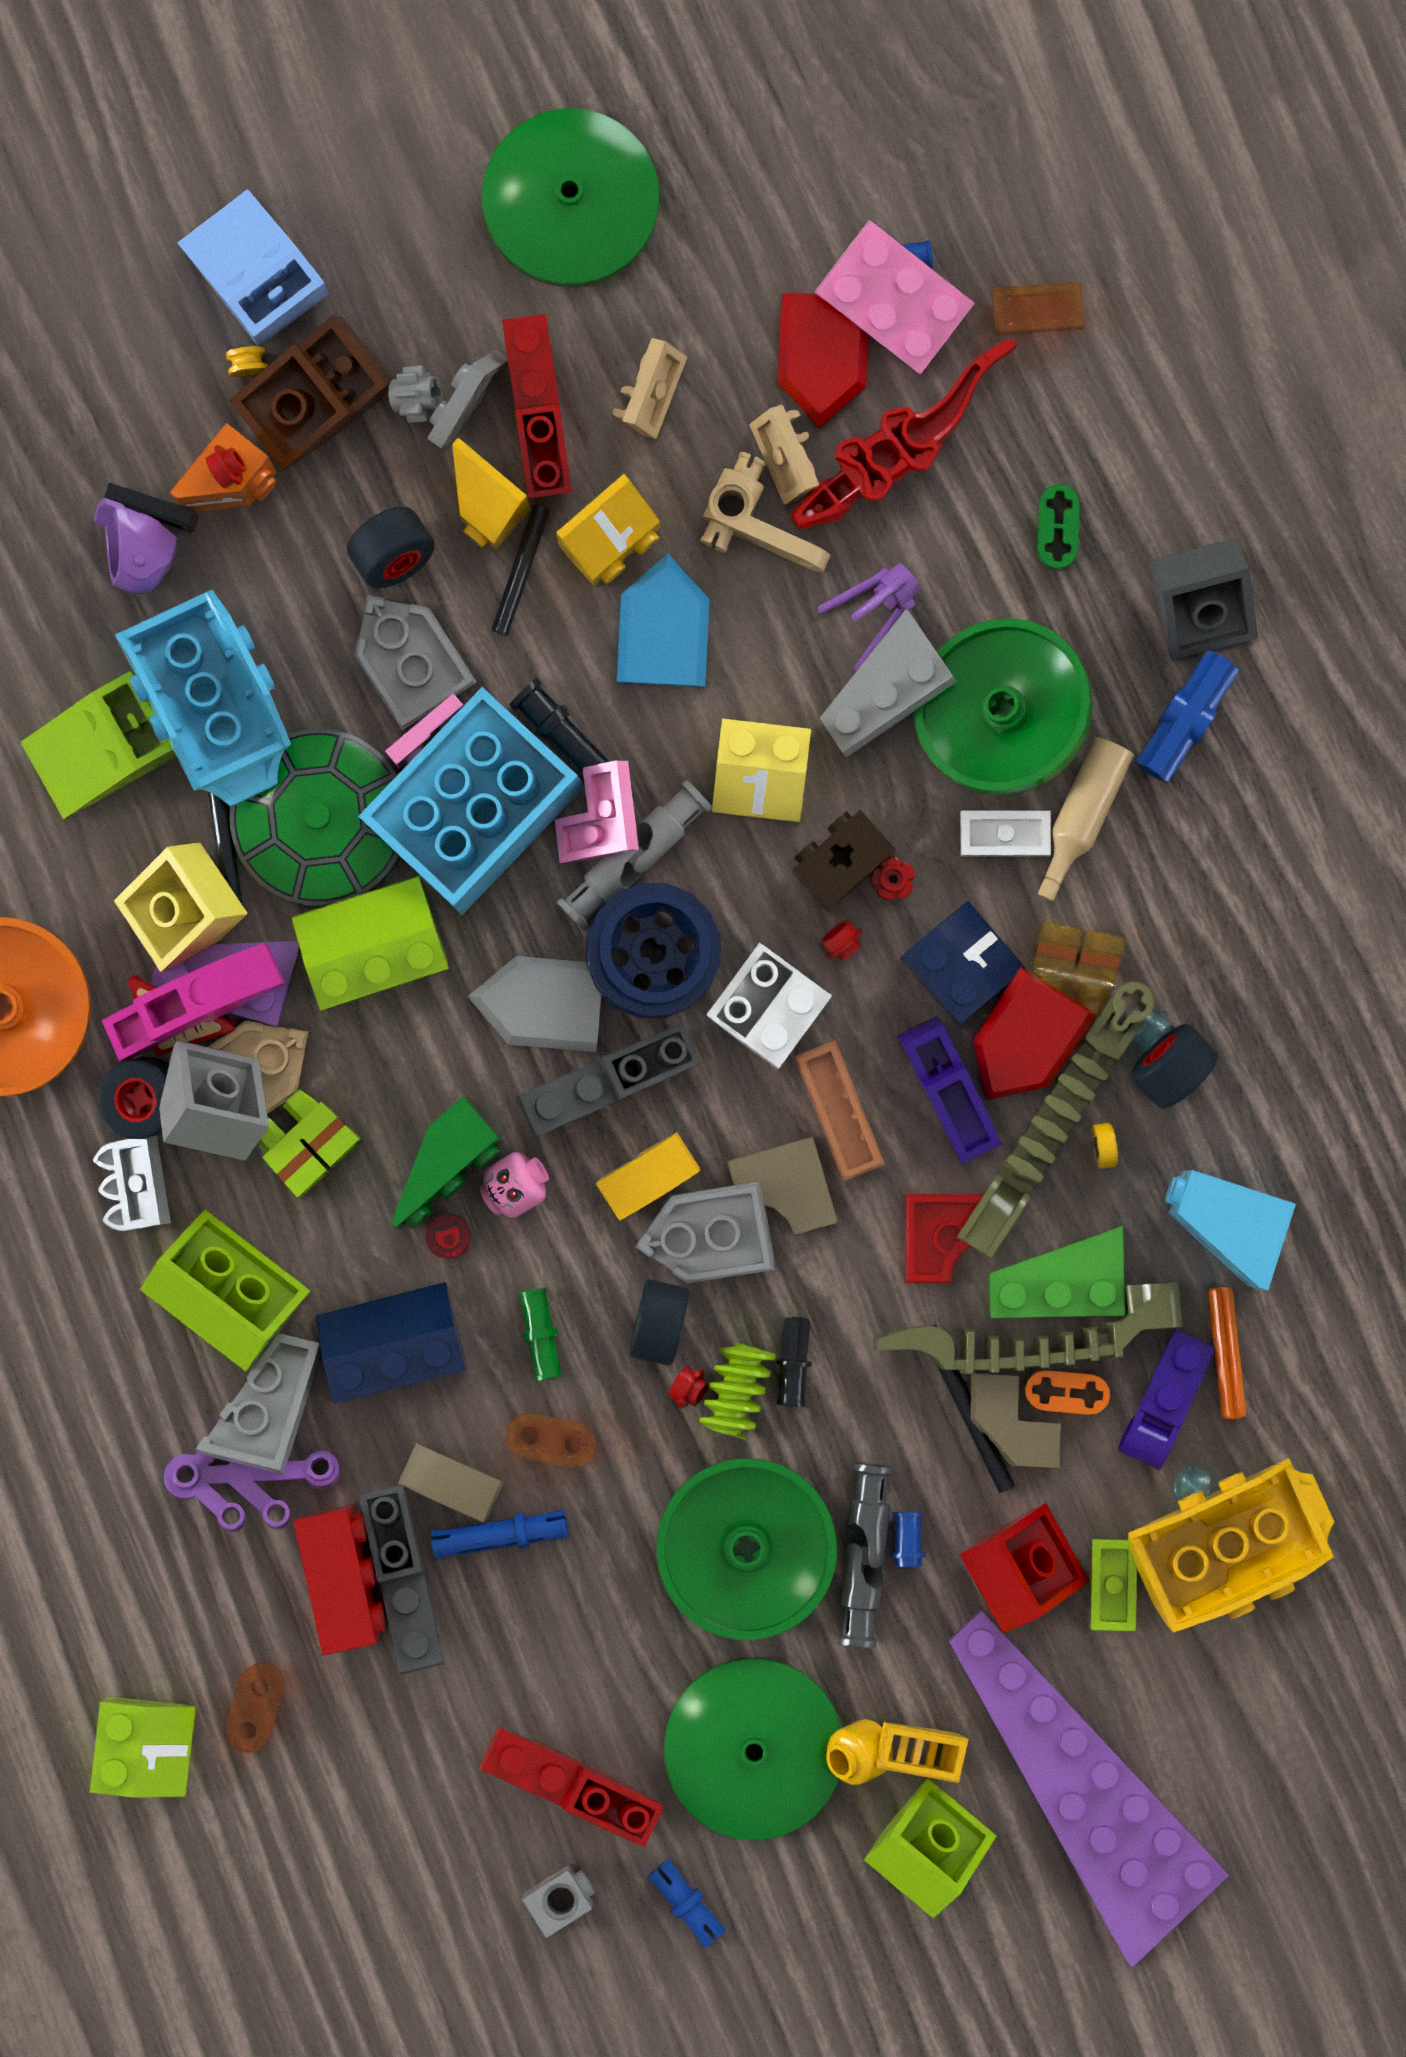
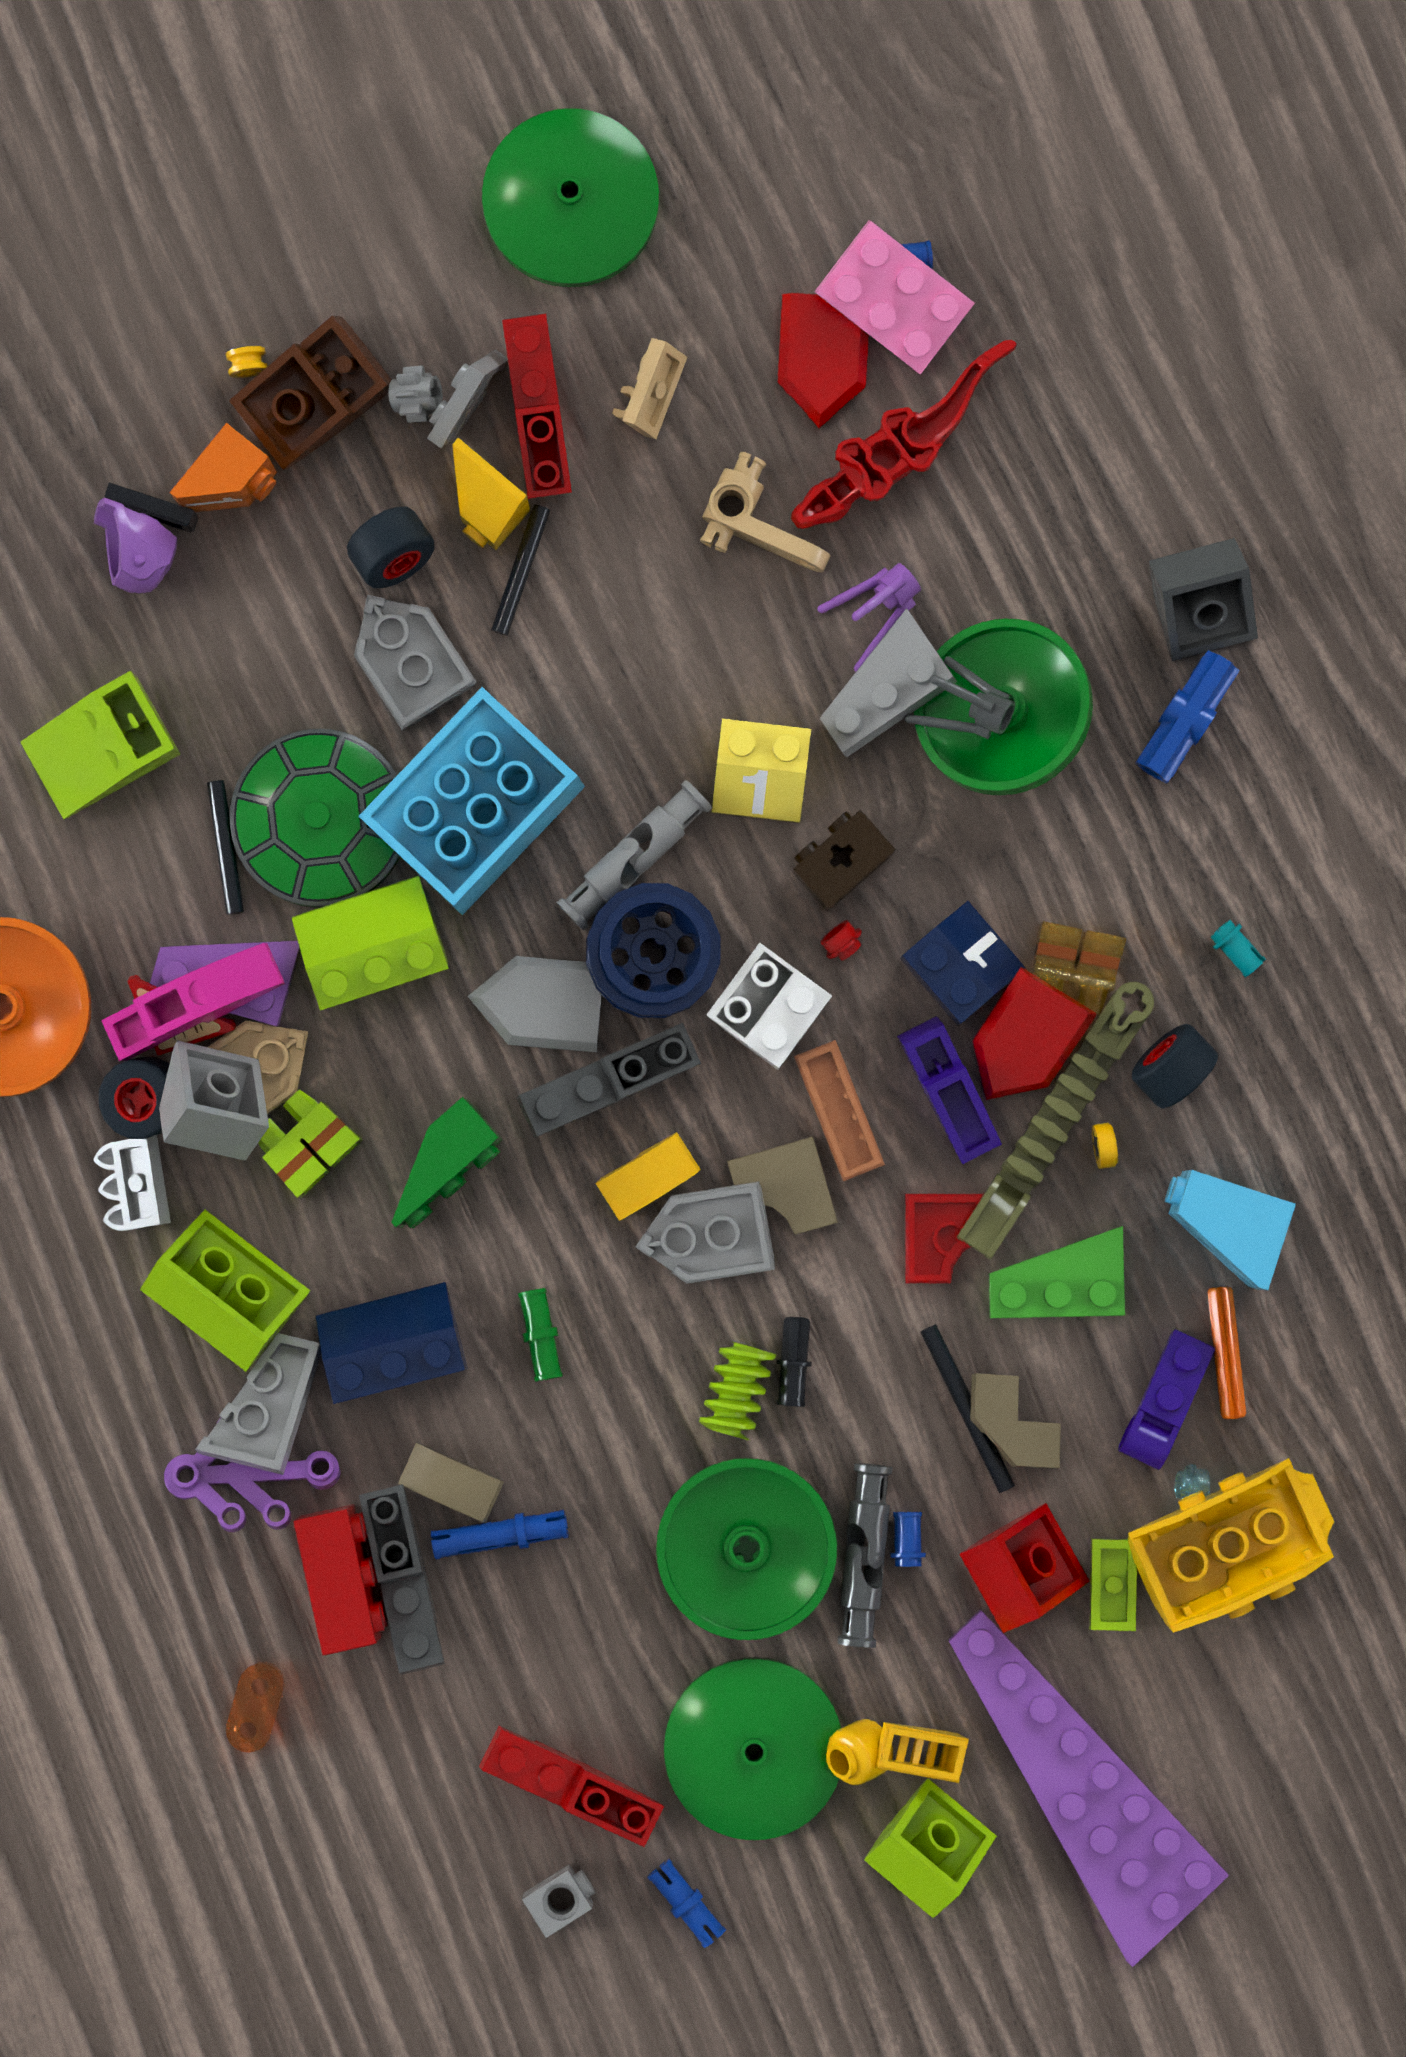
(142, 1748): lime slope -> none
(180, 905): light yellow slope -> none
(208, 697): medium azure slope -> none
(226, 466): red plate -> none
(254, 268): light blue slope -> none
(422, 733): bright pink plate -> none
(448, 1236): dark red tile -> none
(514, 1185): bright pink head -> none
(551, 1440): clear orange plate -> none
(554, 723): black pin -> none
(609, 532): yellow slope -> none
(610, 818): bright pink plate -> none
(659, 1322): black wheel -> none
(663, 629): dark azure tile -> none
(688, 1387): red plate -> none
(783, 453): tan plate -> none
(888, 890): red plate -> none
(990, 710): none -> dark grey plant
(1005, 833): white plate -> none
(1037, 308): clear orange plate -> none
(1046, 527): green beam -> none
(1066, 1403): orange beam -> none
(1085, 809): tan piece -> none
(1148, 1308): olive piece -> none
(1153, 1029): clear light blue plate -> none
(1237, 947): none -> teal pin

